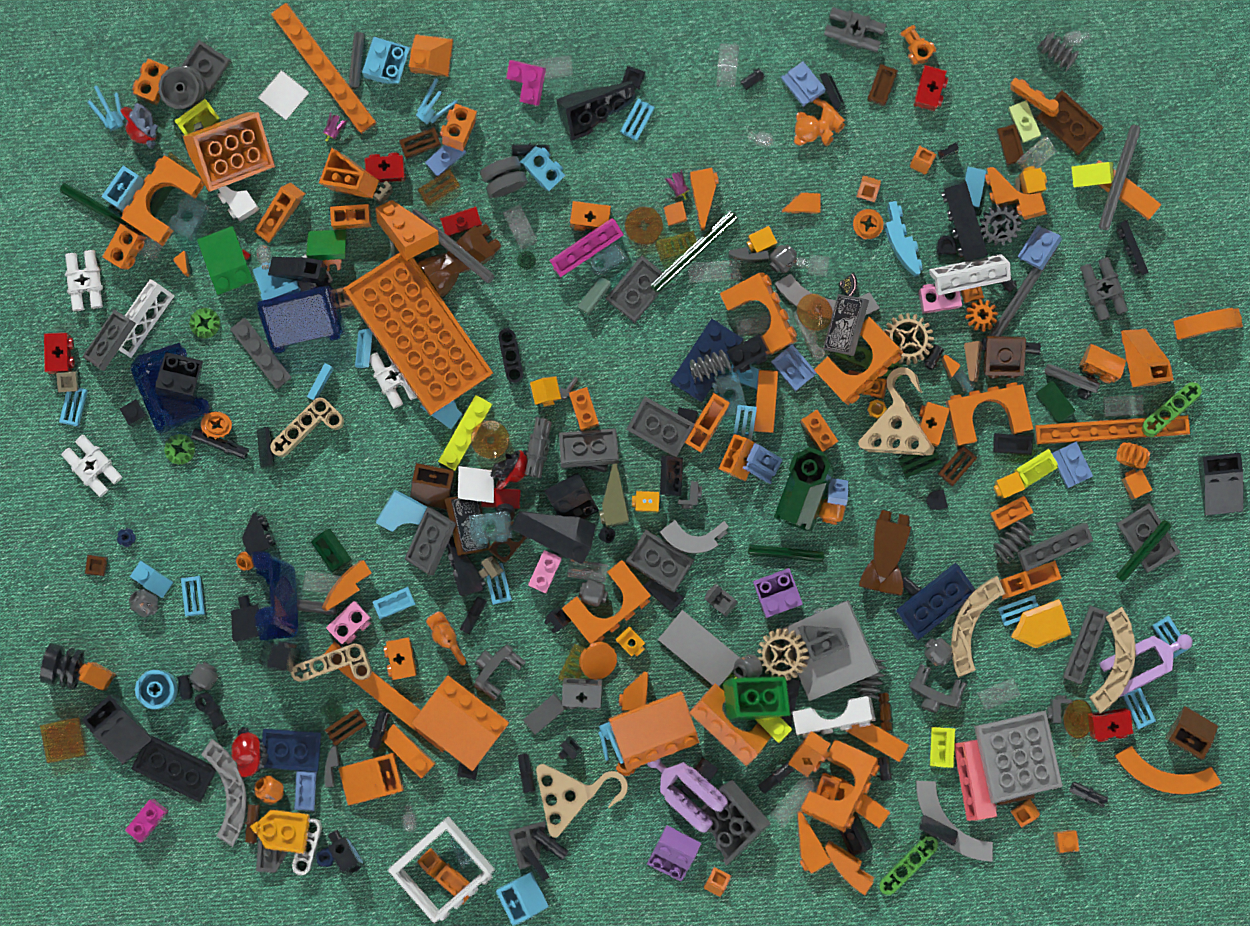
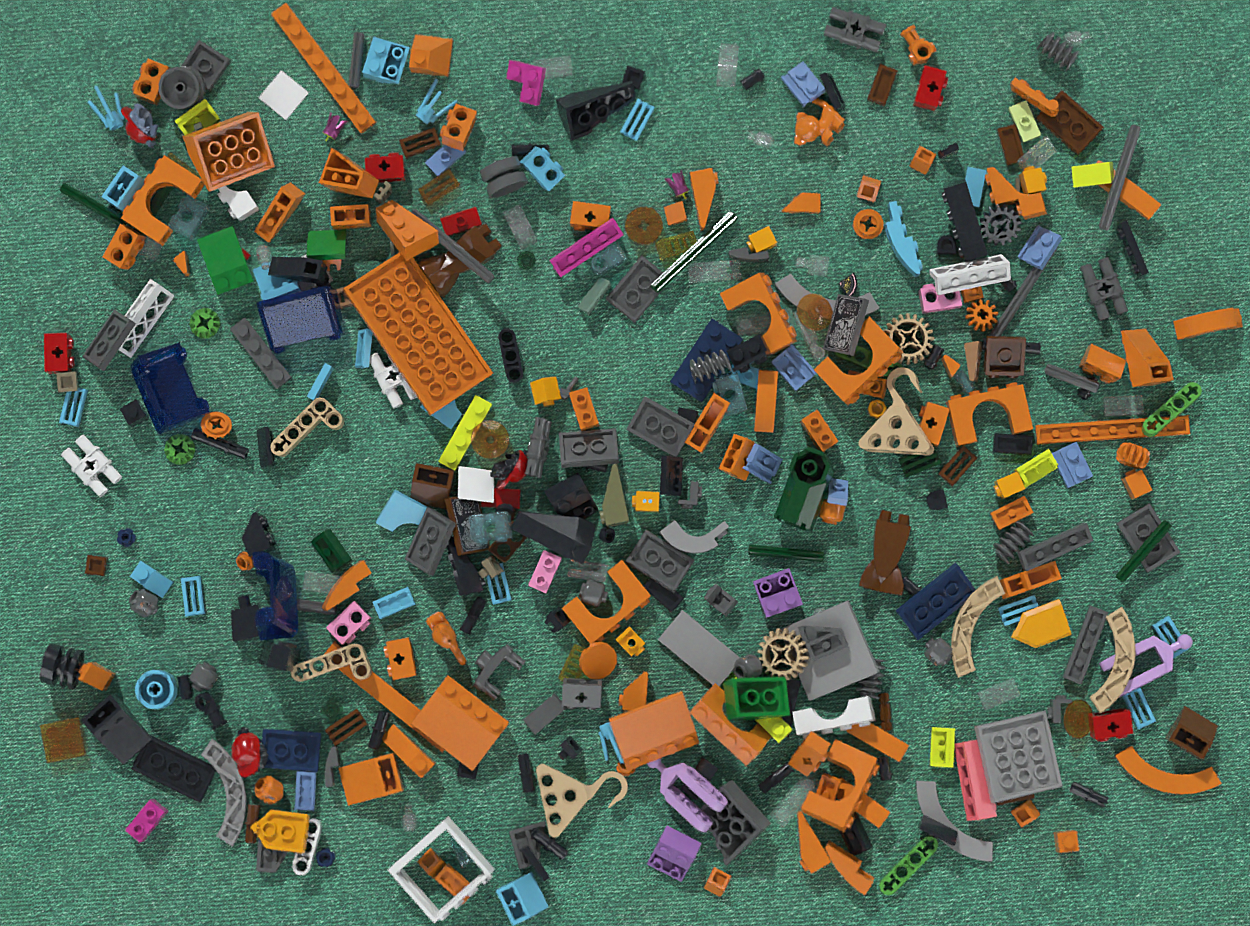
(92, 285): white pin -> none
(179, 378): black slope -> none
(349, 860): black torso -> none
(745, 434): medium azure tile -> none
(783, 258): dark grey head -> none
(934, 698): dark grey connector -> none
(1055, 402): dark green slope -> none
(1221, 483): black slope -> none

